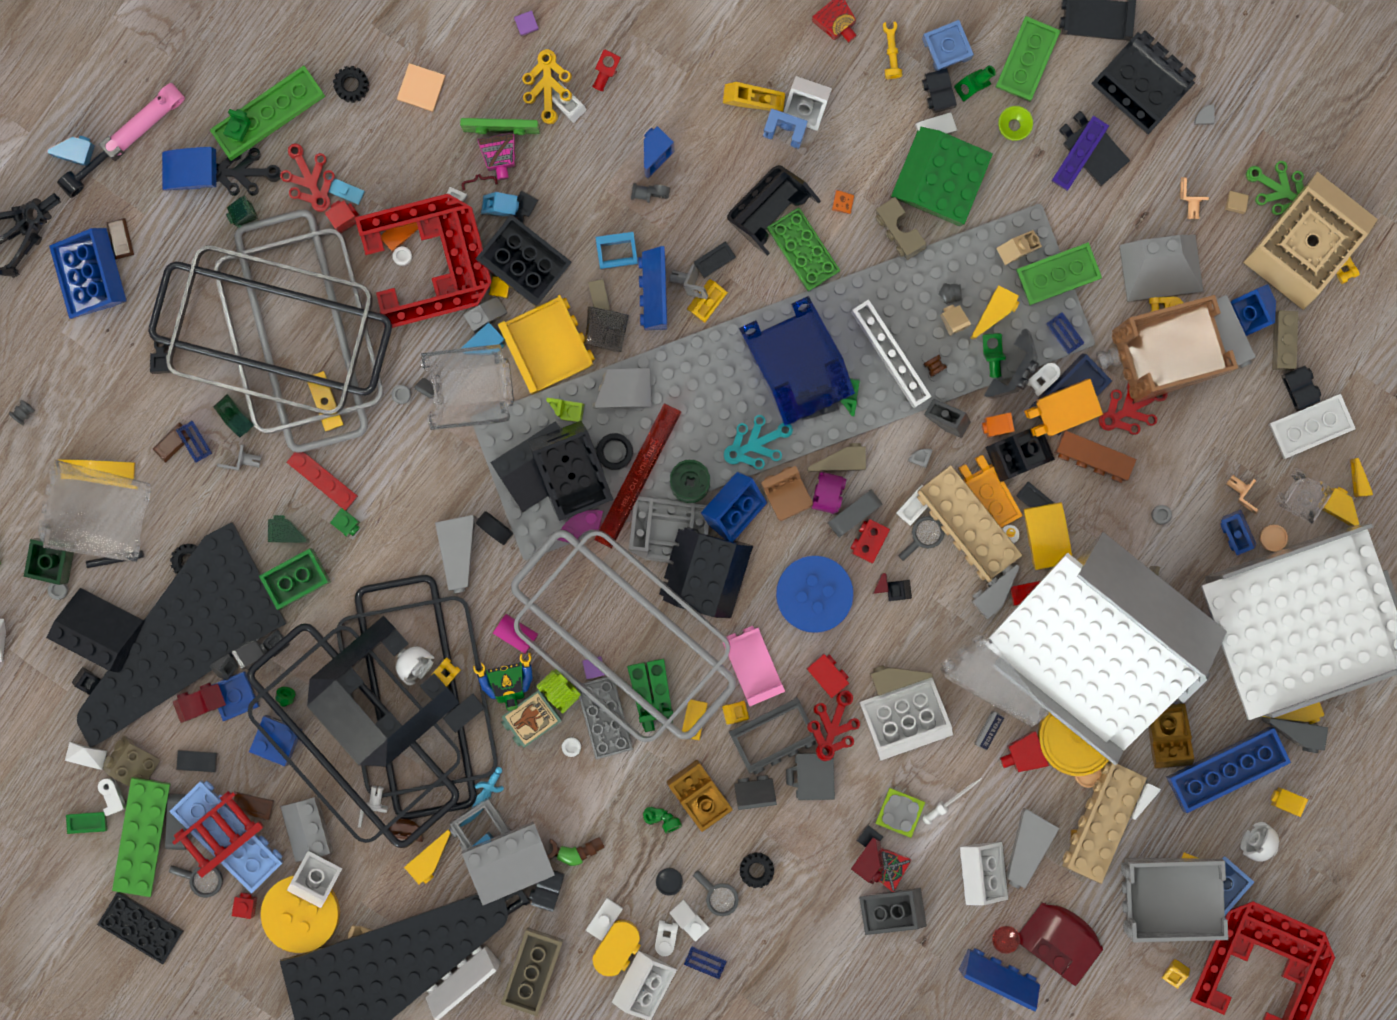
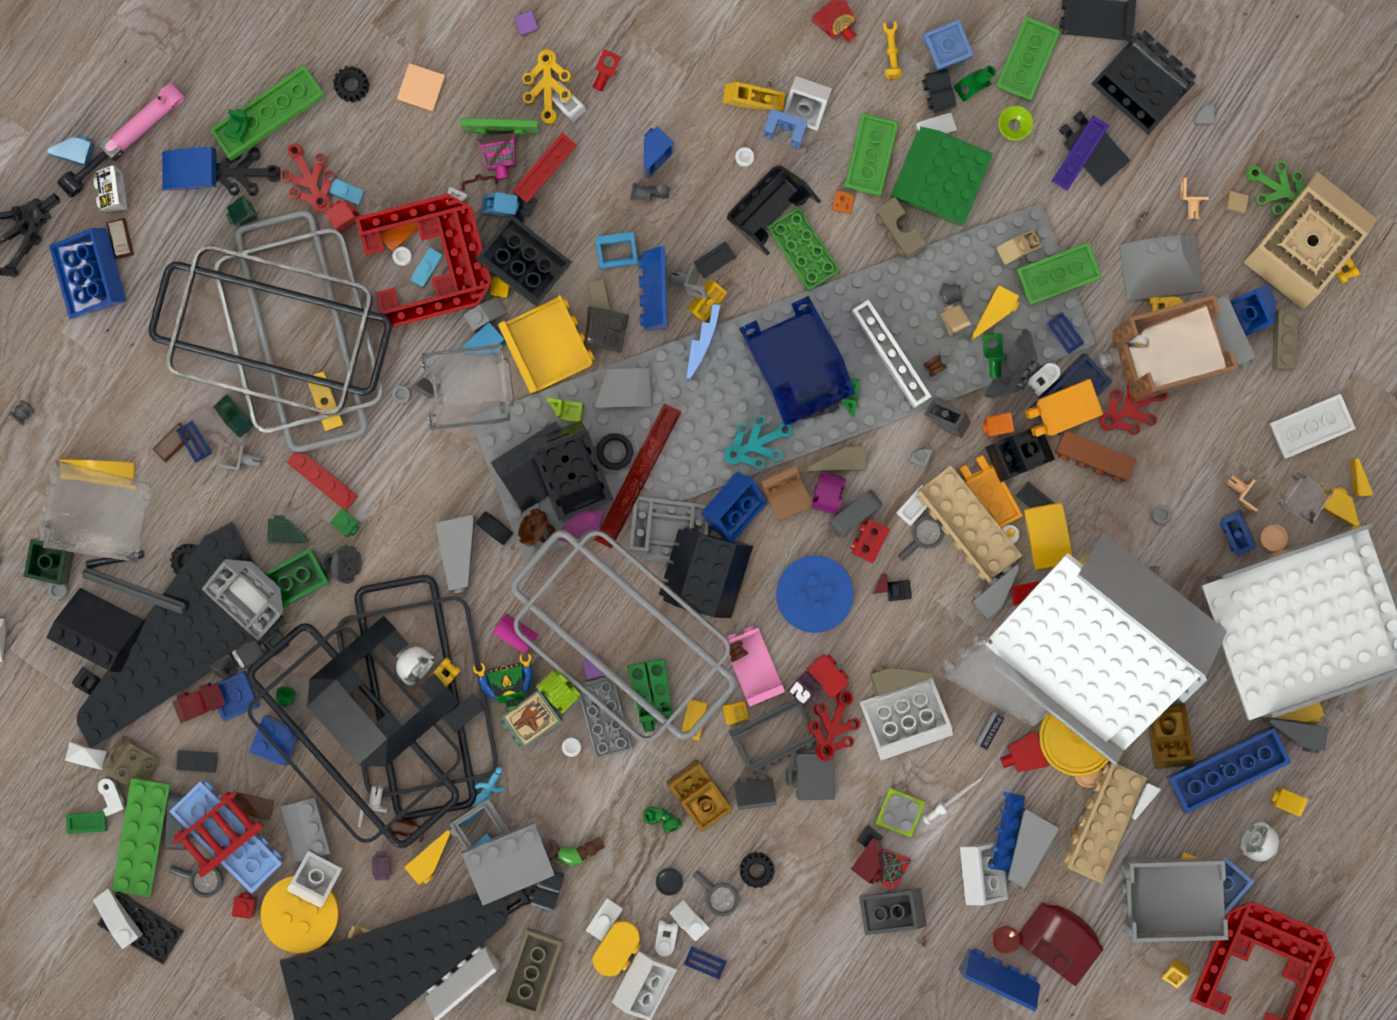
(110, 189): none -> white slope
(117, 919): none -> white slope
(134, 590): none -> dark grey axle
(158, 360): black plate -> none
(246, 595): none -> light grey slope
(344, 564): none -> dark grey tile
(381, 865): none -> clear purple brick
(426, 267): none -> medium azure piece
(533, 527): none -> reddish brown tile
(544, 168): none -> red fence
(693, 471): dark green wheel -> none
(699, 348): none -> light blue slope
(737, 651): none -> reddish brown wheel
(744, 157): none -> white tile
(805, 688): none -> clear purple brick
(871, 154): none -> bright green plate
(1007, 832): none -> blue hinge
(1140, 340): none -> white tile
(1301, 387): black brick -> none

